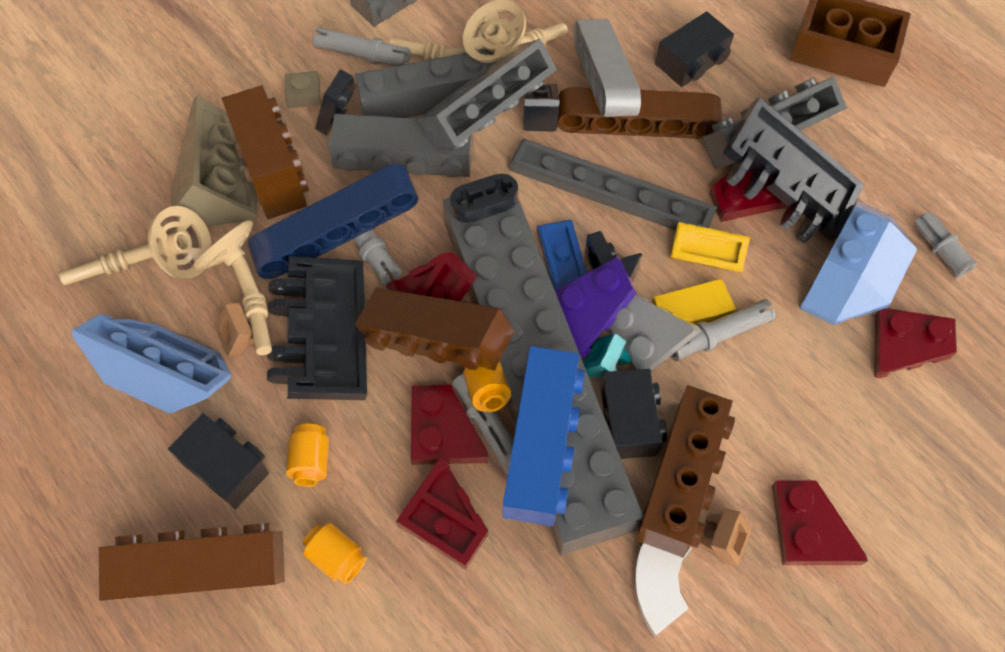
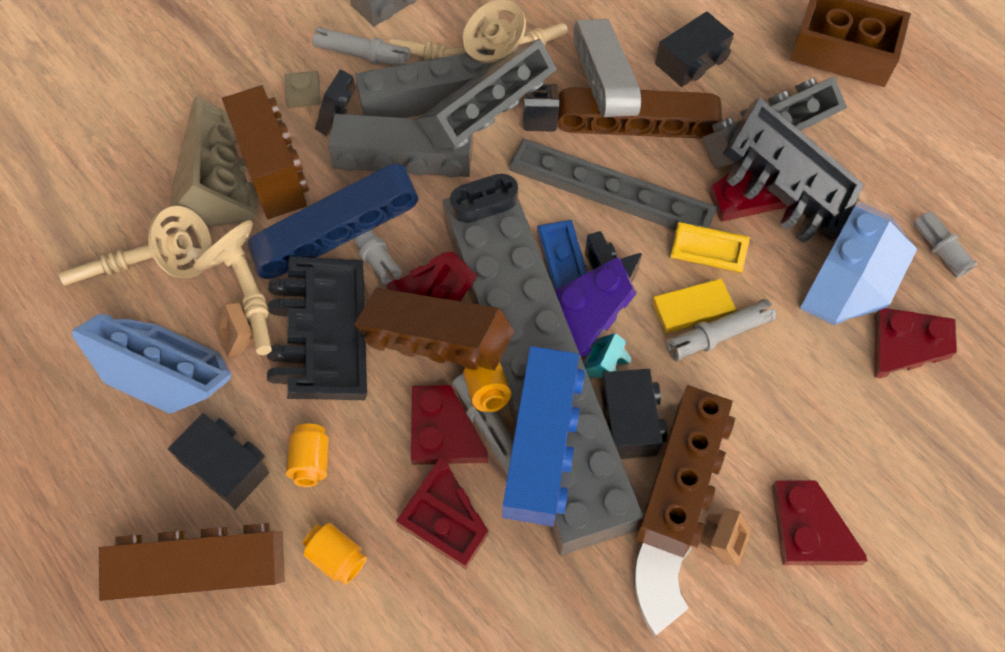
(651, 332): light grey wing -> none

